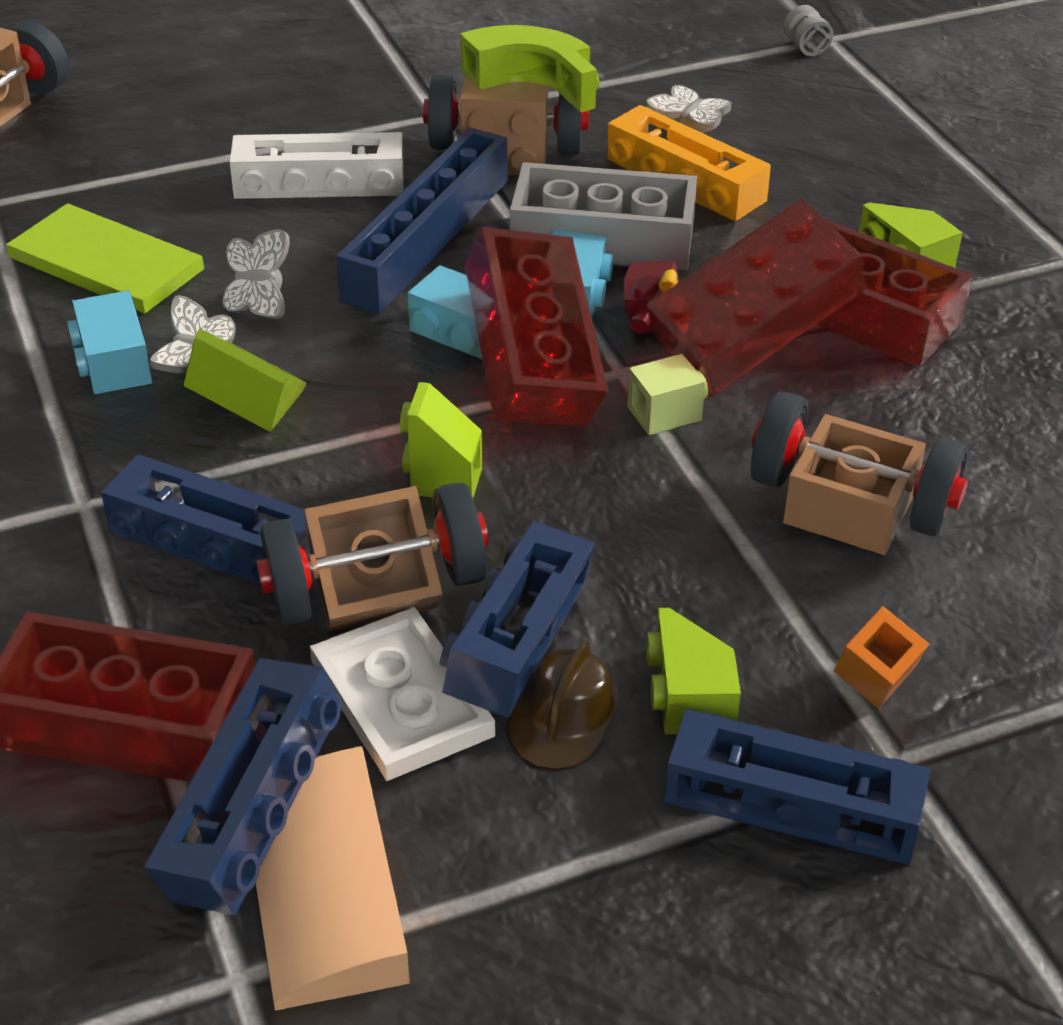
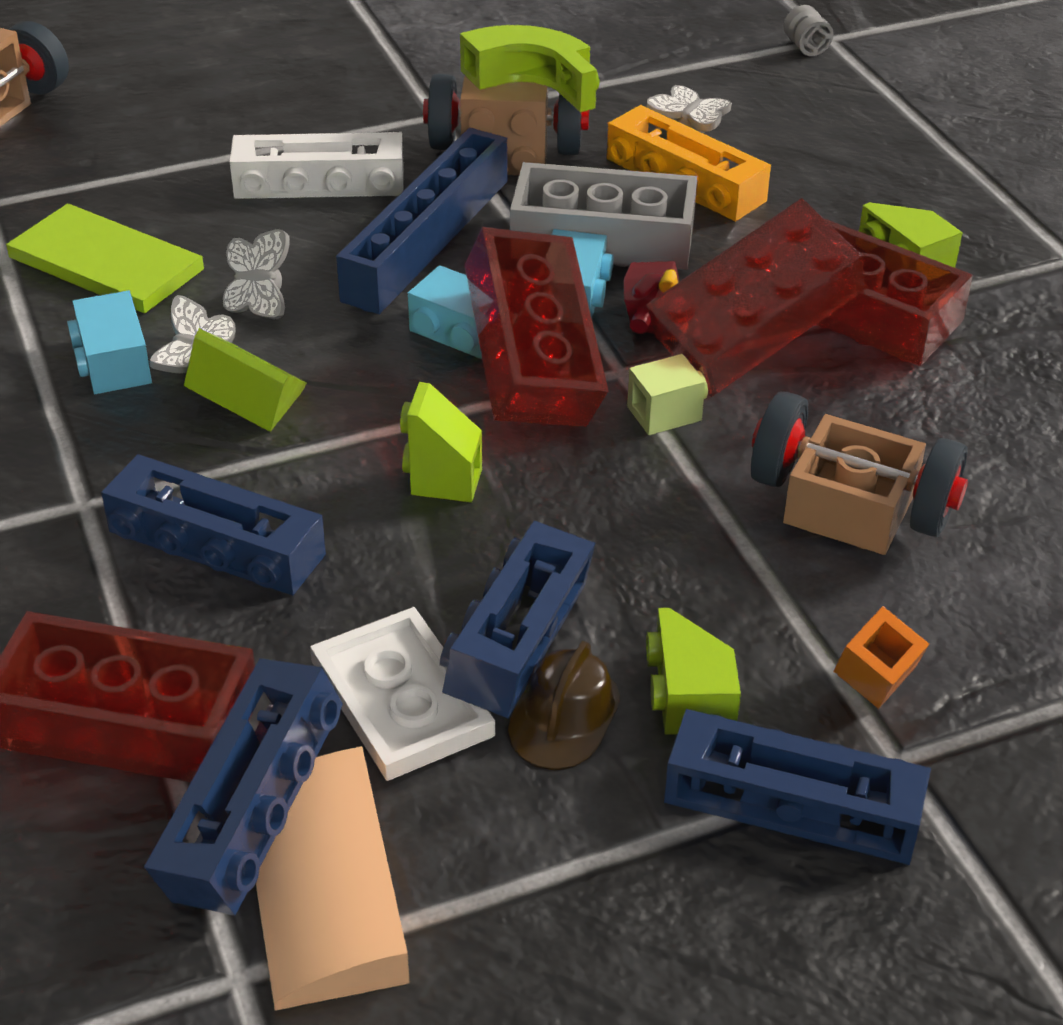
(373, 555): brick -> none

